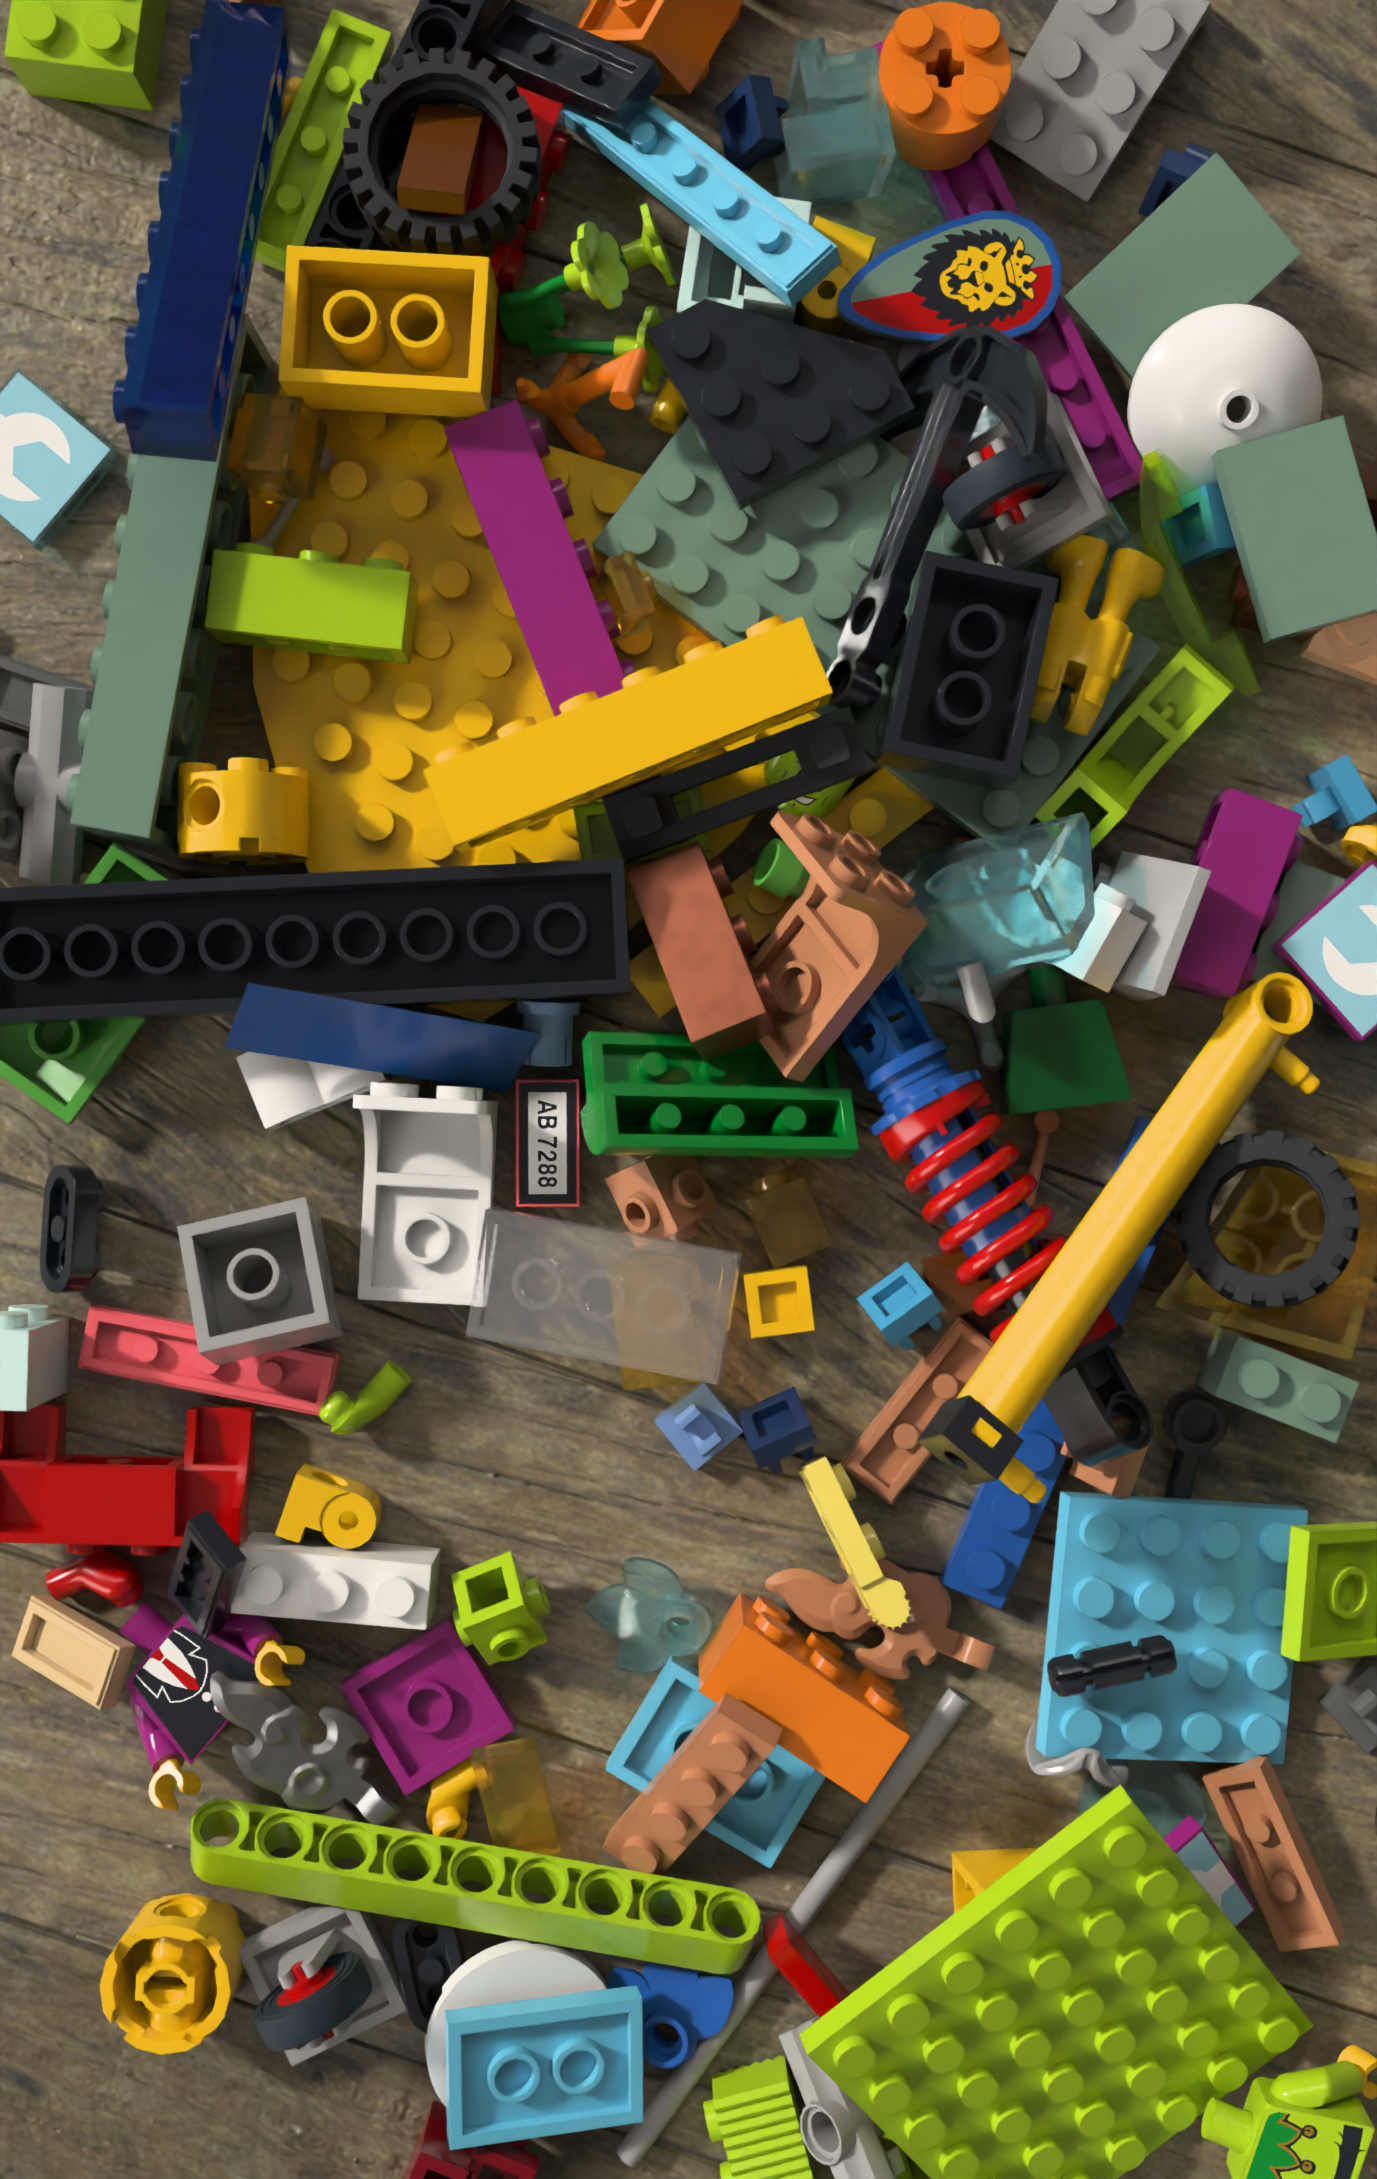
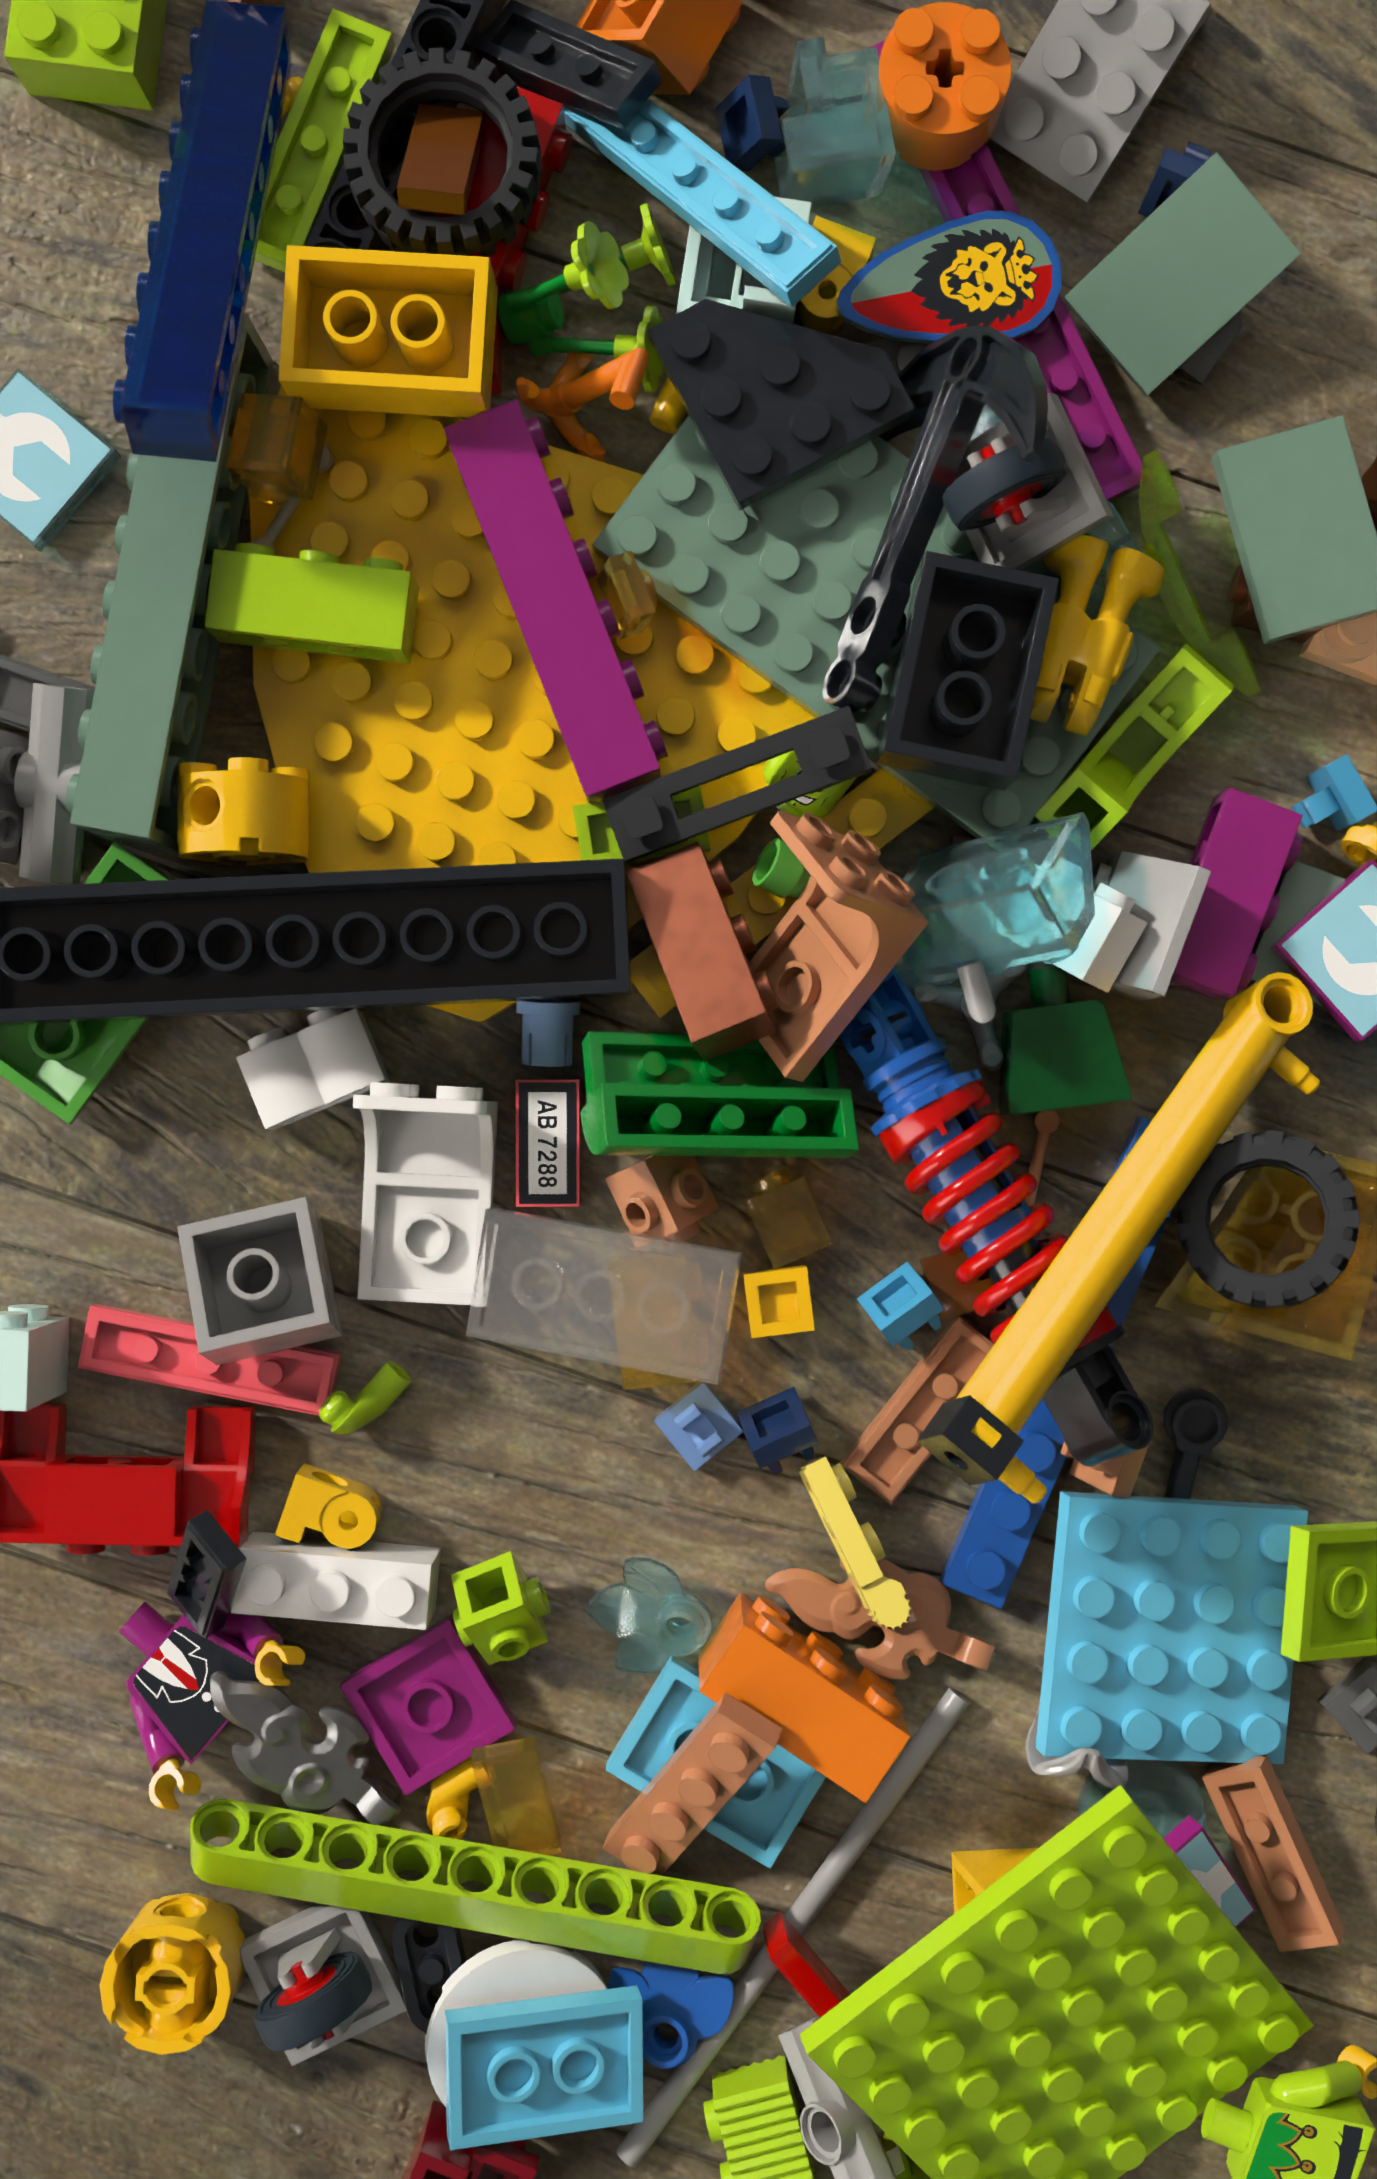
(70, 1228): black plate -> none
(73, 1651): tan tile -> none
(101, 1573): red arm -> none
(378, 1038): blue sticker -> none
(629, 733): yellow brick -> none
(1111, 1665): black axle -> none
(1201, 528): dark azure tile -> none
(1204, 363): white dish -> none
(1277, 1384): sand green brick -> none

